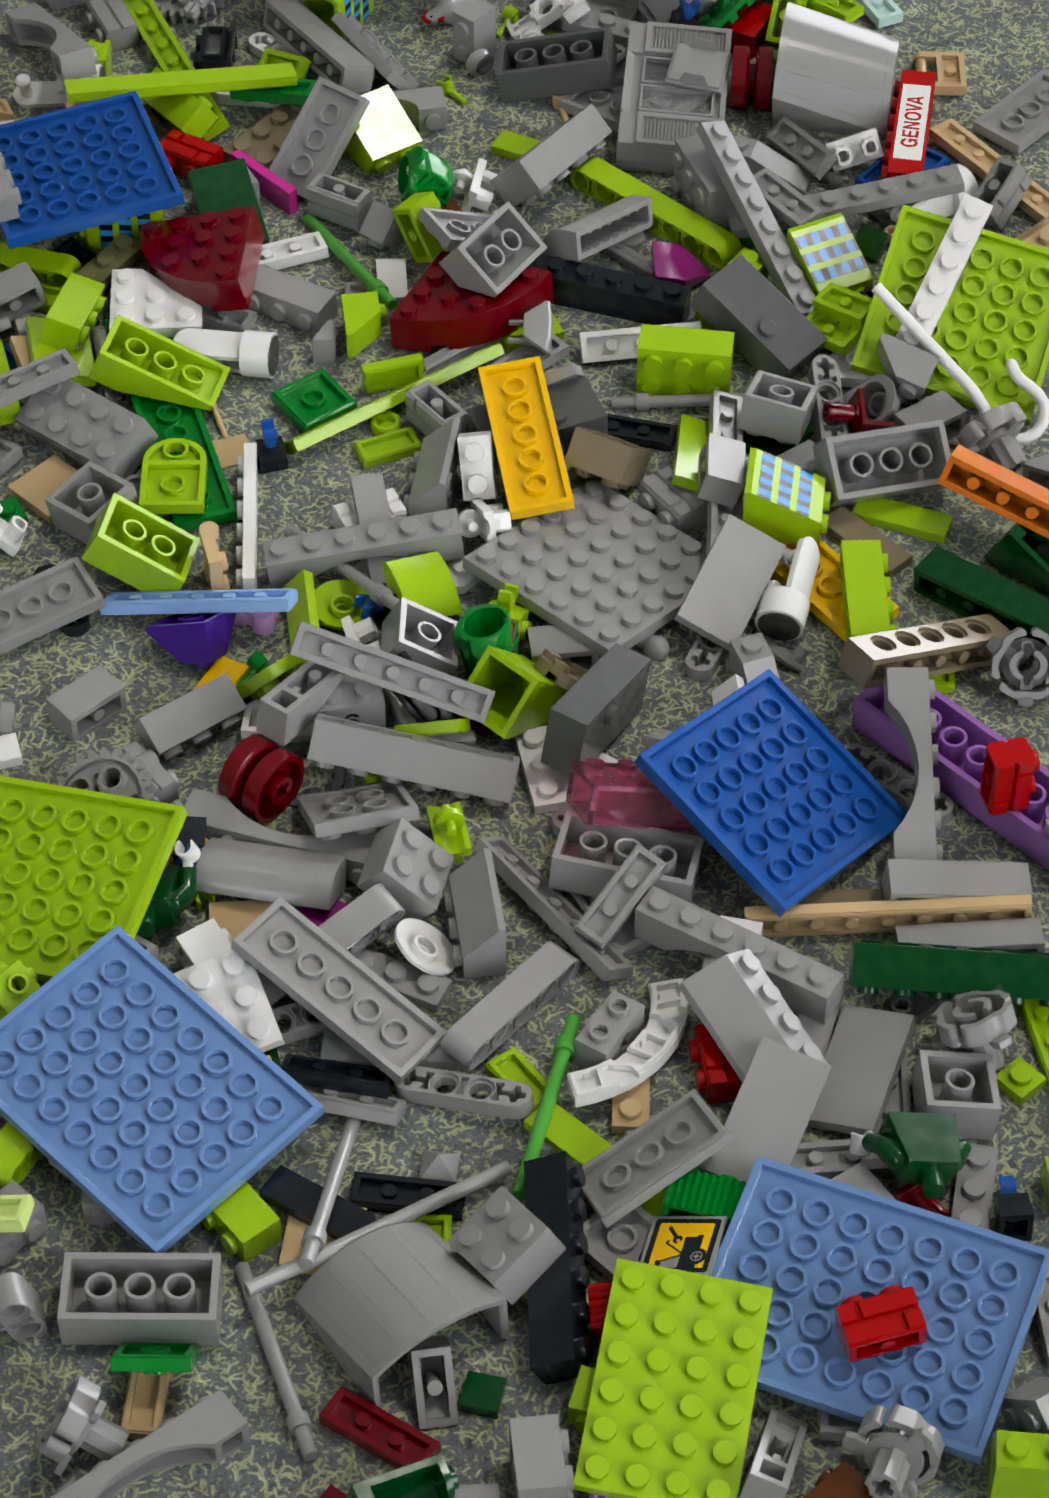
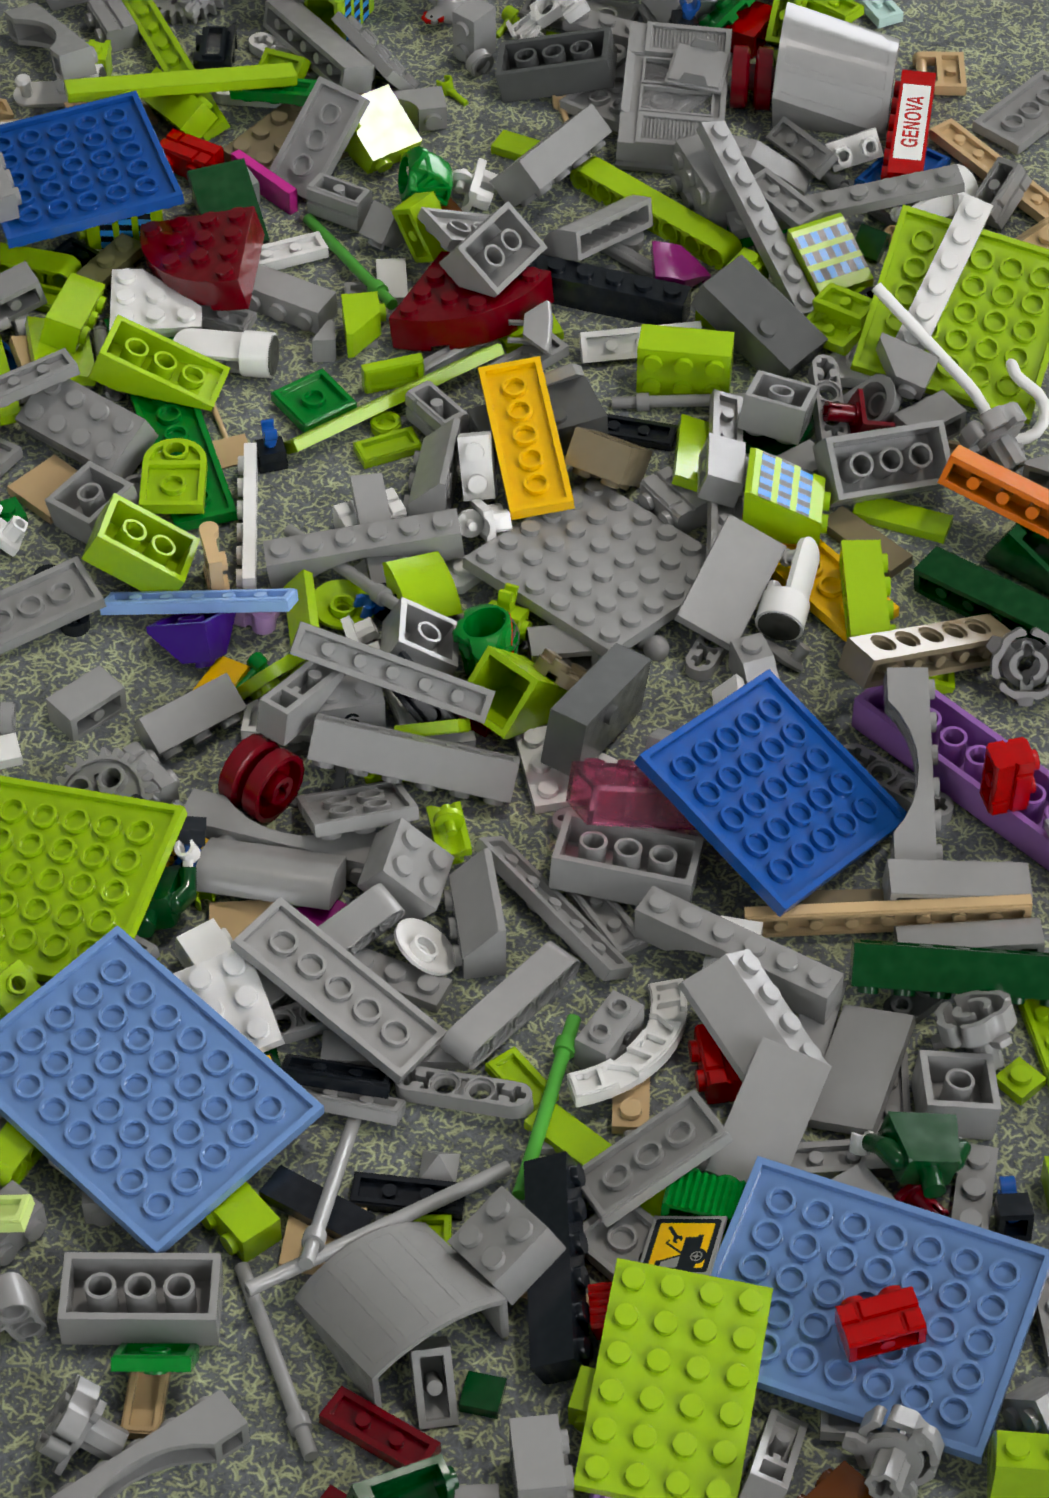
(620, 897): light grey tile -> none

